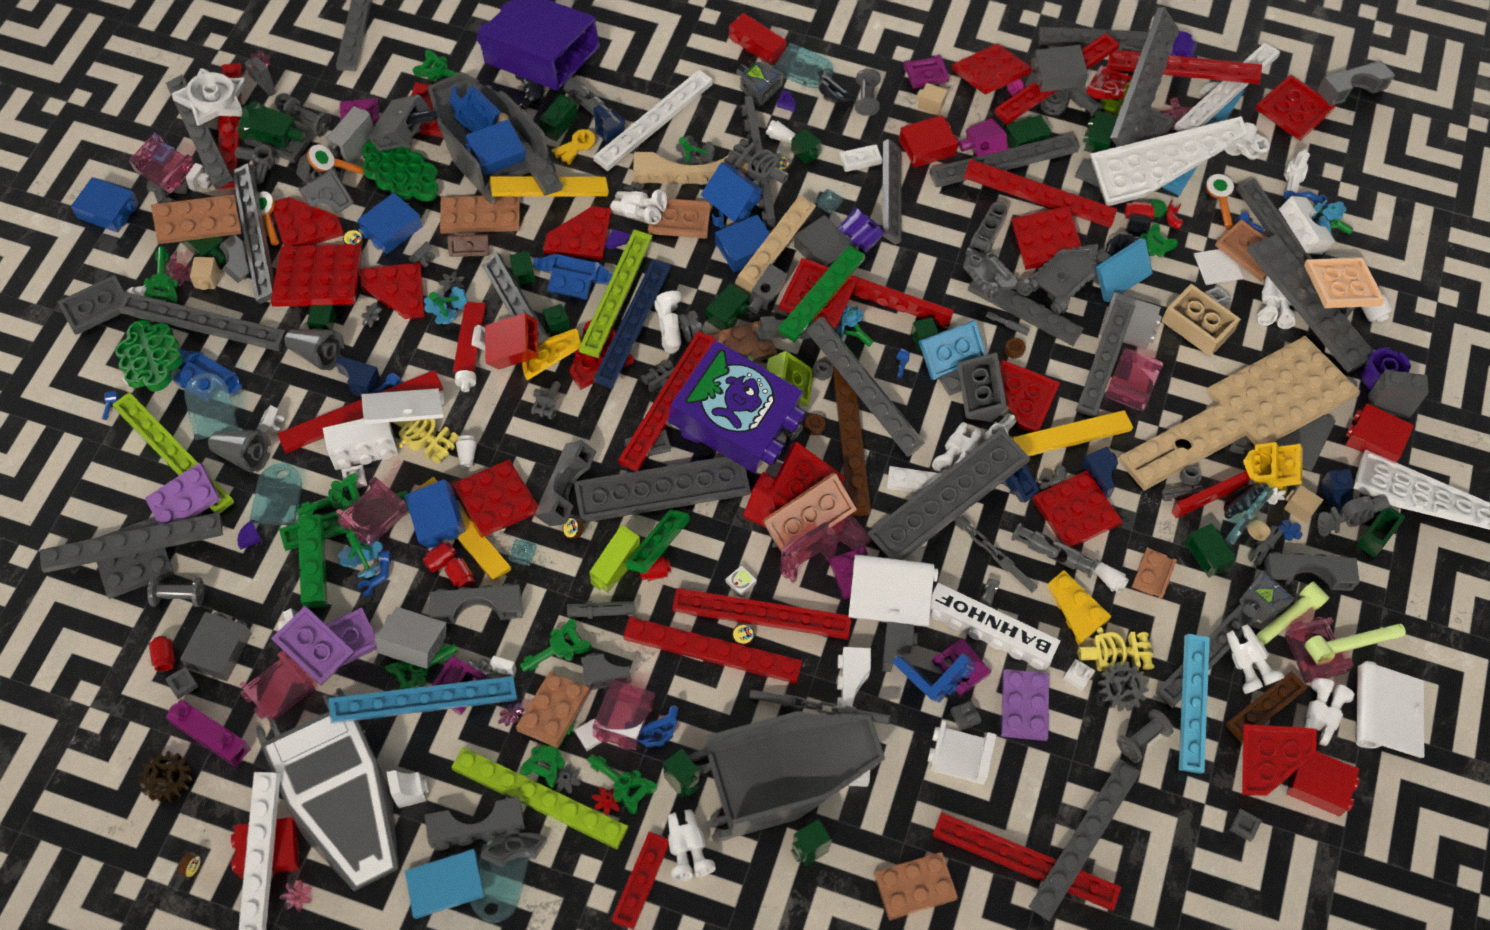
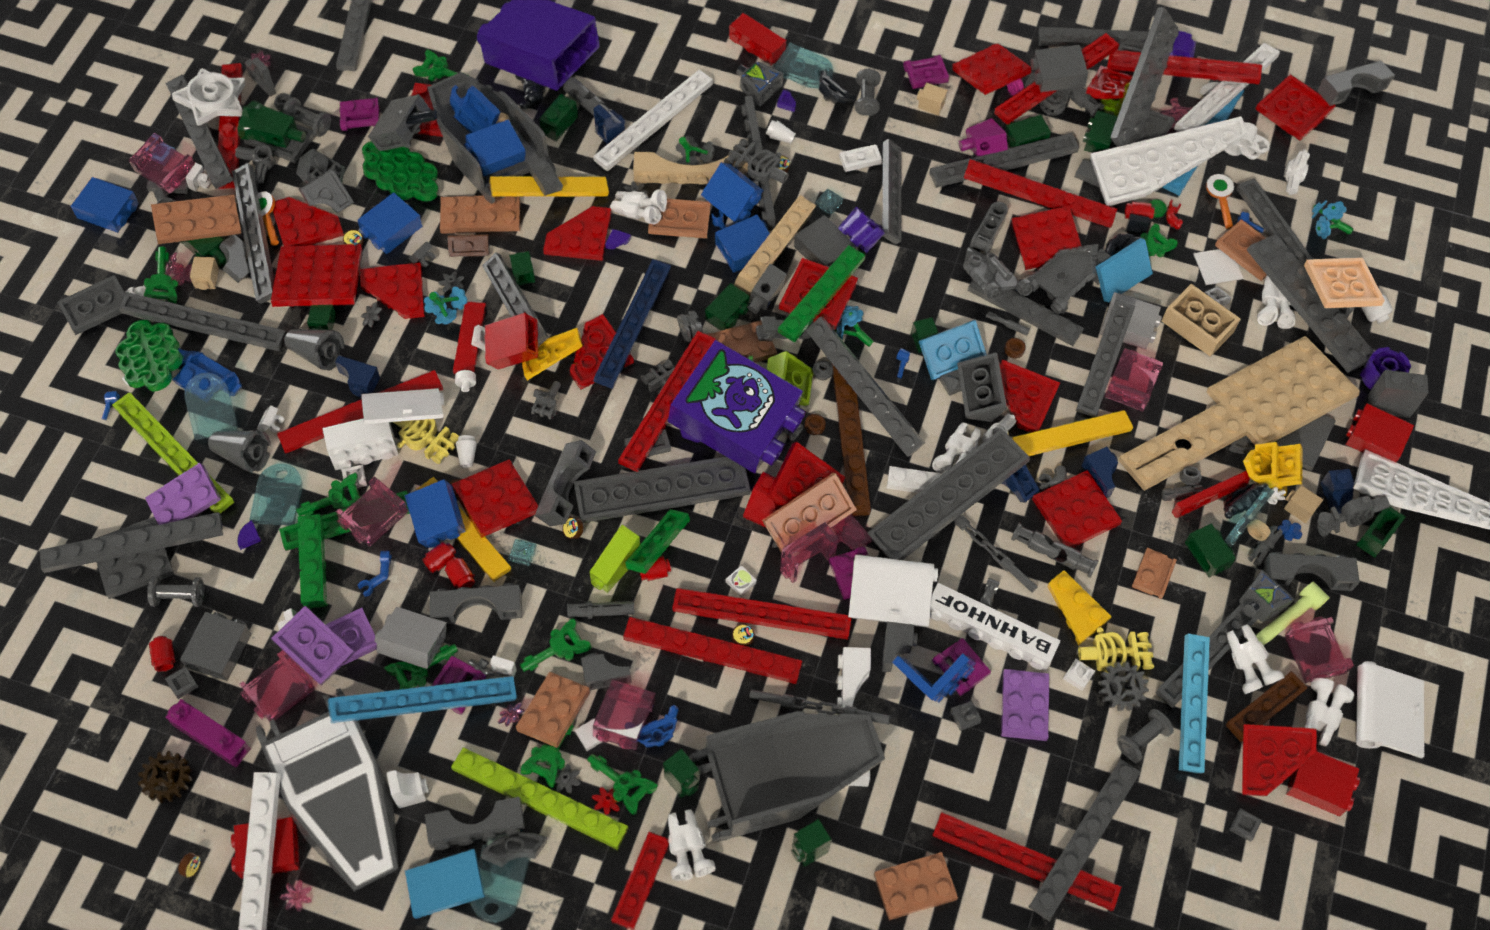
(323, 160): piece -> none
(350, 135): light grey brick -> none
(354, 555): dark azure plant -> none
(392, 379): blue hand -> none
(556, 320): dark green brick -> none
(572, 275): blue plate -> none
(581, 140): yellow piece -> none
(615, 294): lime plate -> none
(669, 322): white piece -> none
(806, 146): dark green brick -> none
(903, 302): red plate -> none
(928, 141): red brick -> none
(961, 754): white panel -> none
(1111, 577): white cone -> none
(1298, 215): white arch -> none
(1310, 195): blue arm -> none
(1324, 652): yellowish green piece -> none

